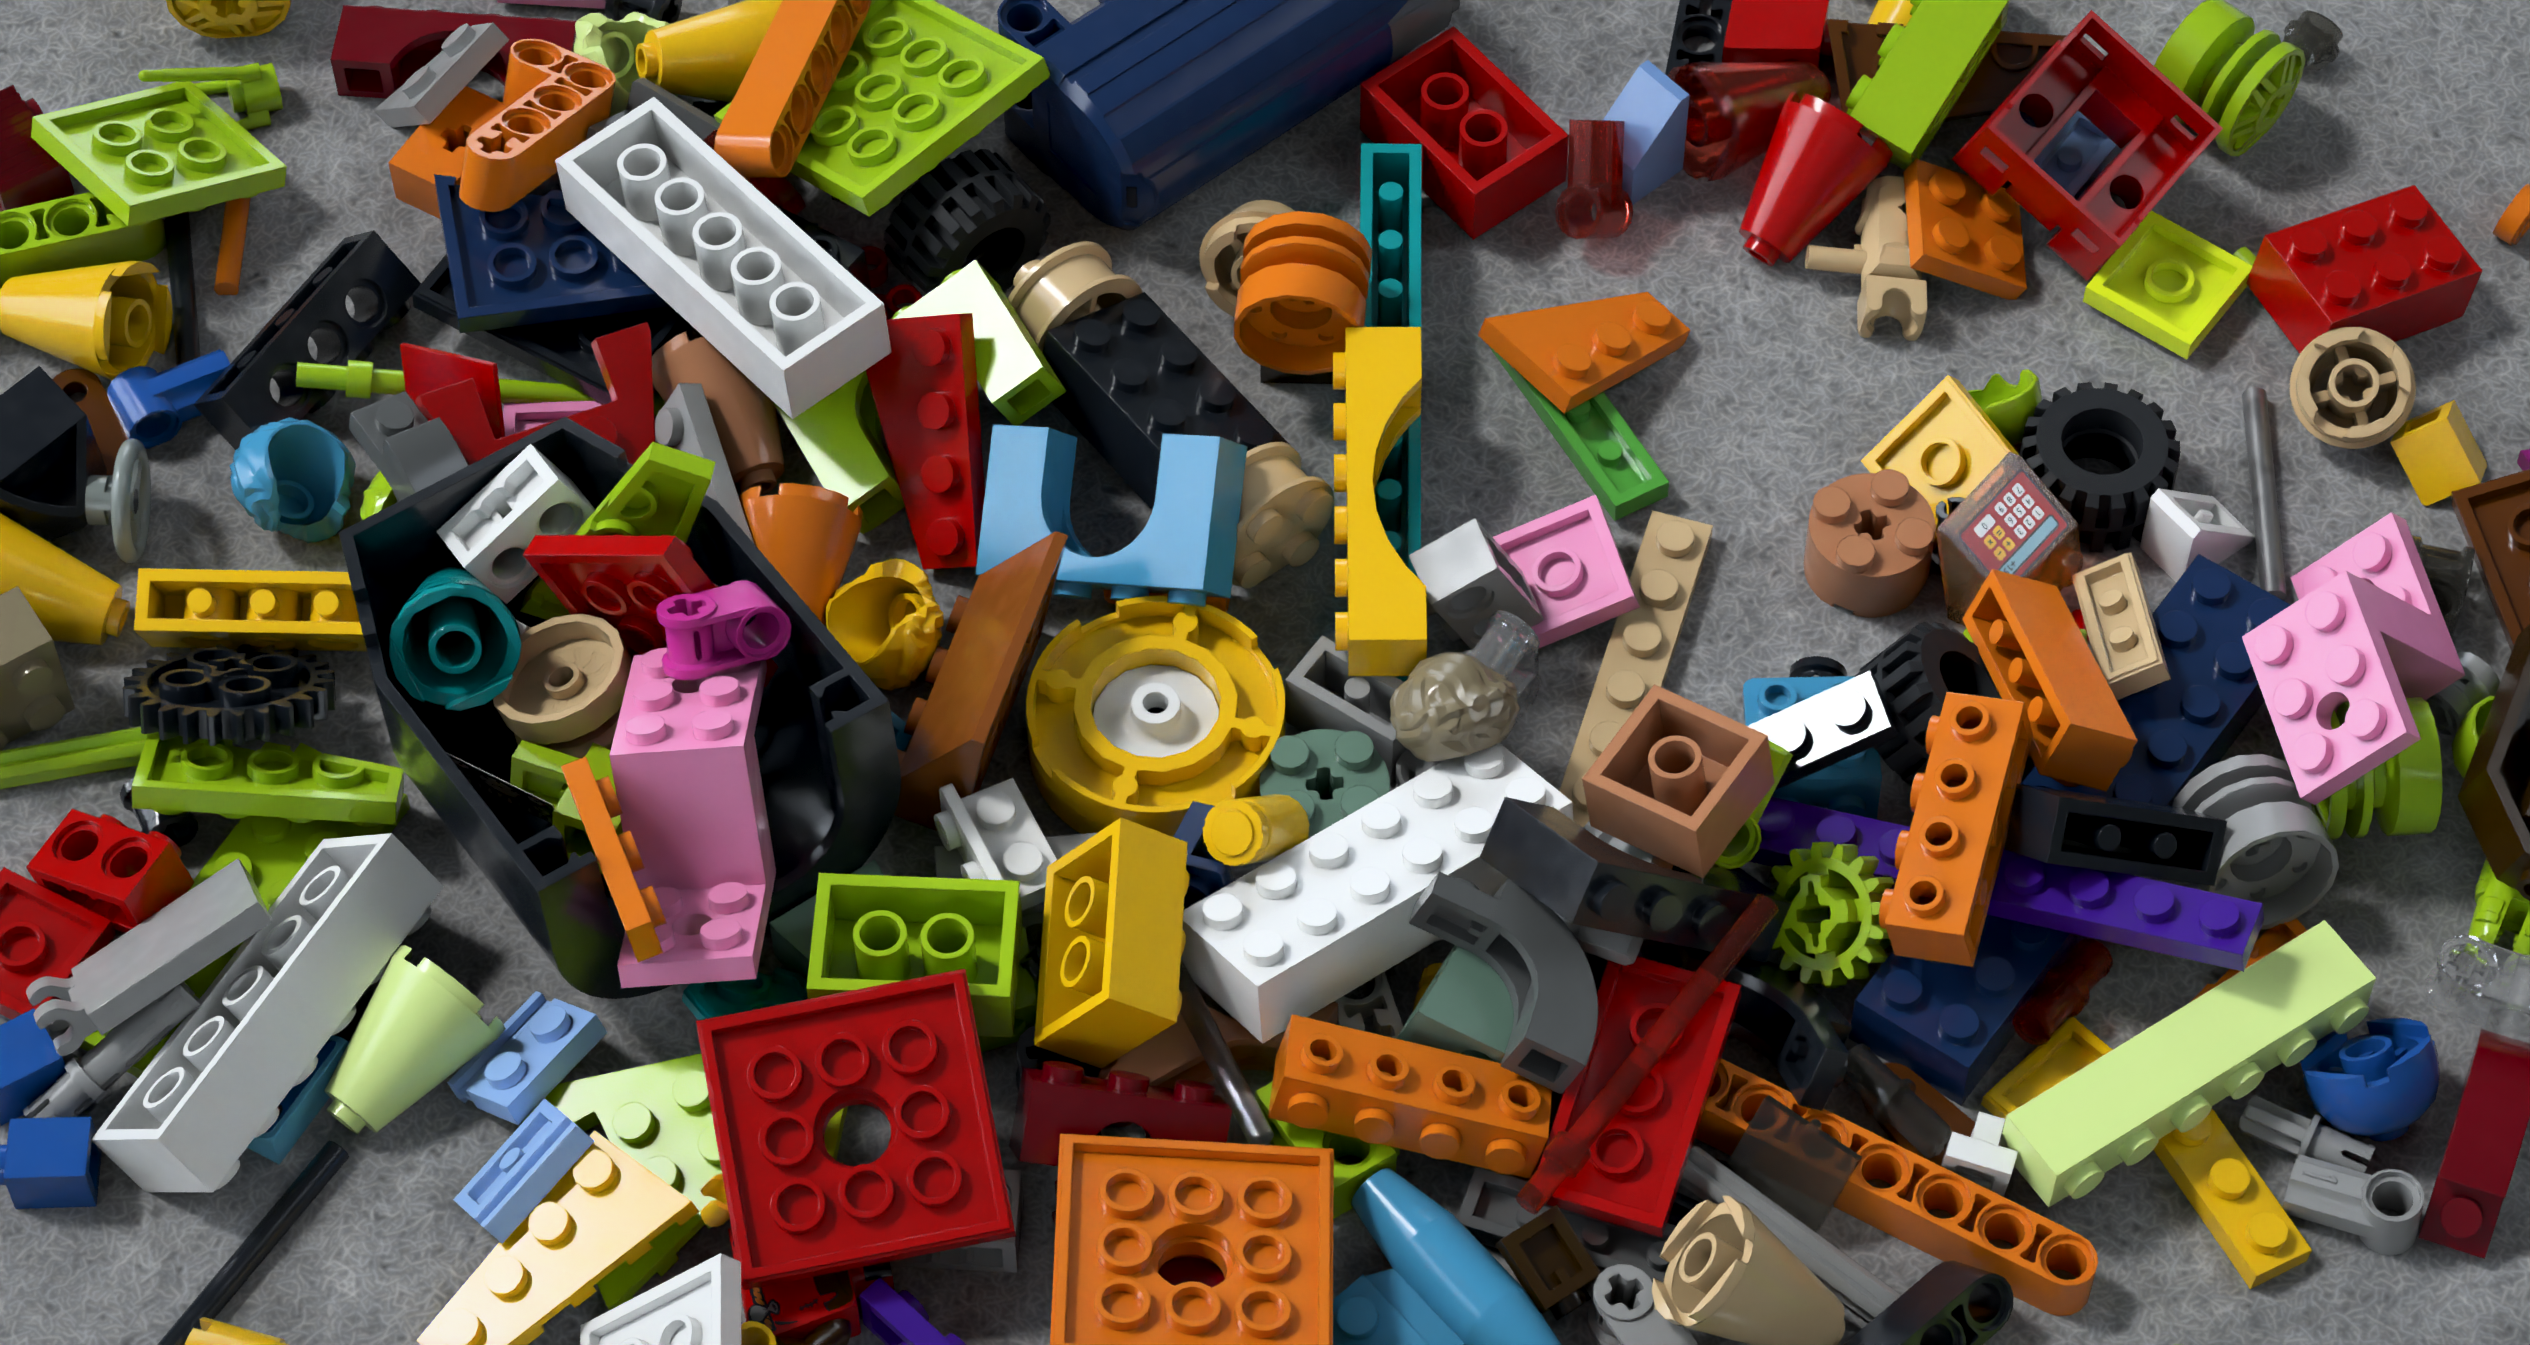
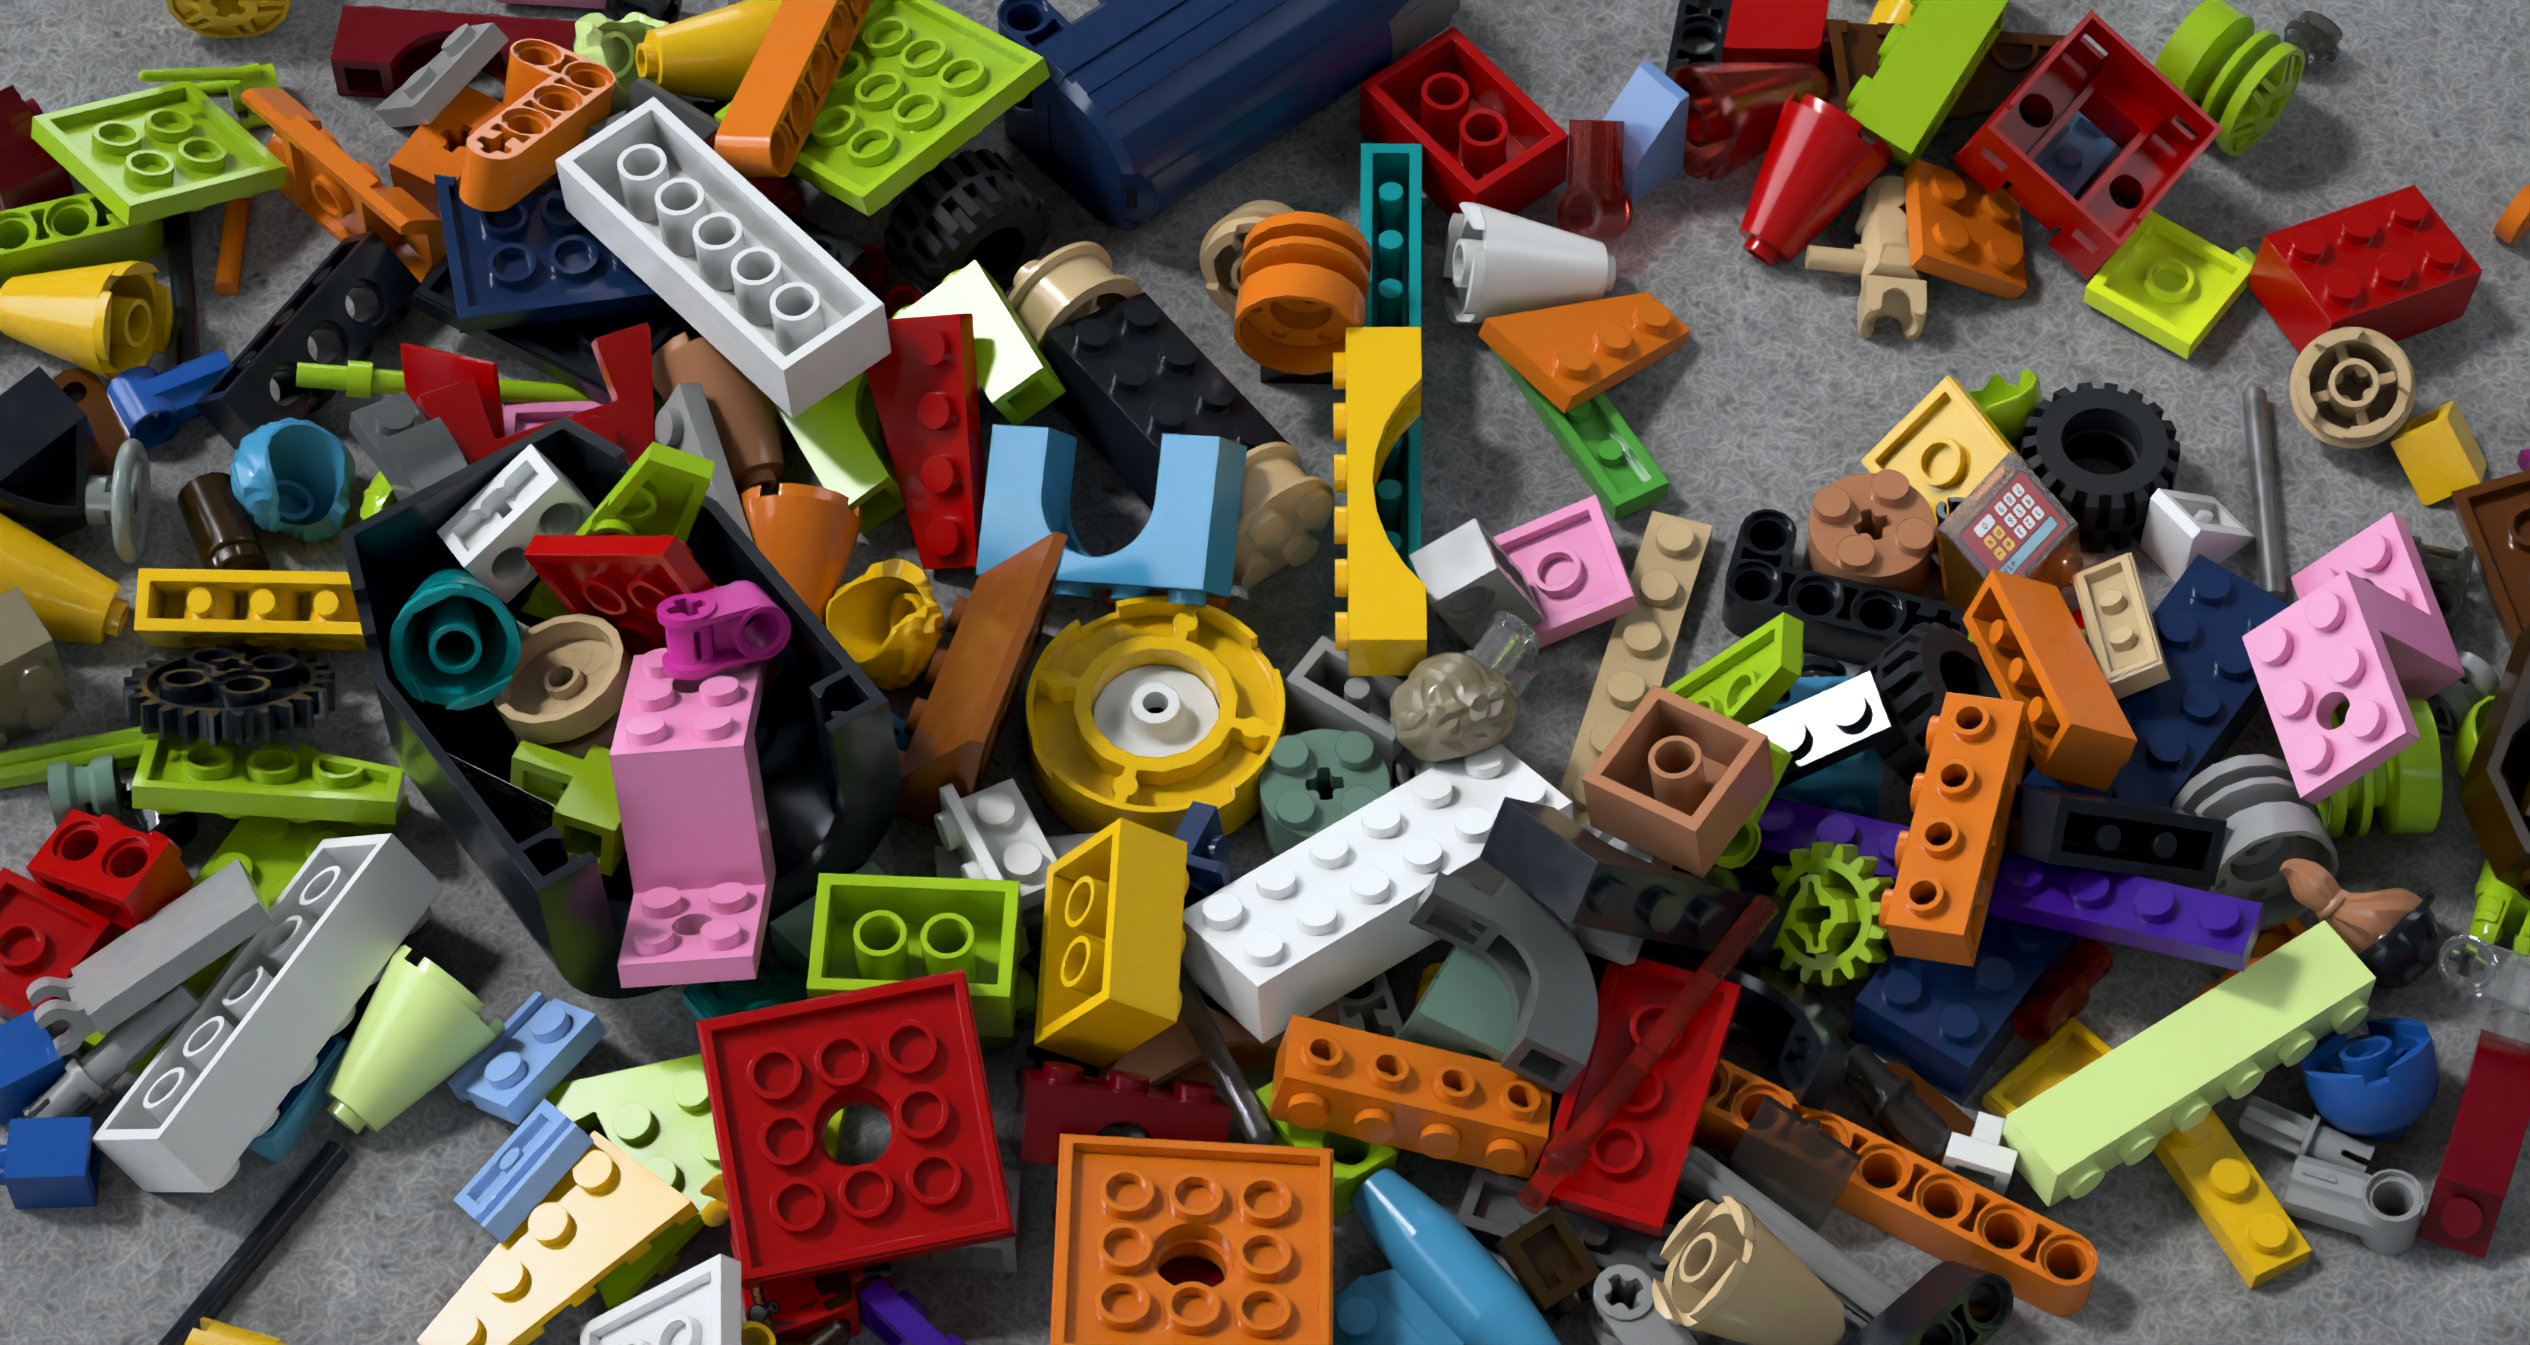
(86, 789): none -> sand green wheel
(220, 525): none -> dark brown piece
(340, 192): none -> orange piece
(616, 857): orange wing -> none
(1254, 828): yellow piece -> none
(1518, 265): none -> white cone
(1750, 673): none -> lime wing
(1843, 604): none -> black beam
(2384, 928): none -> piece

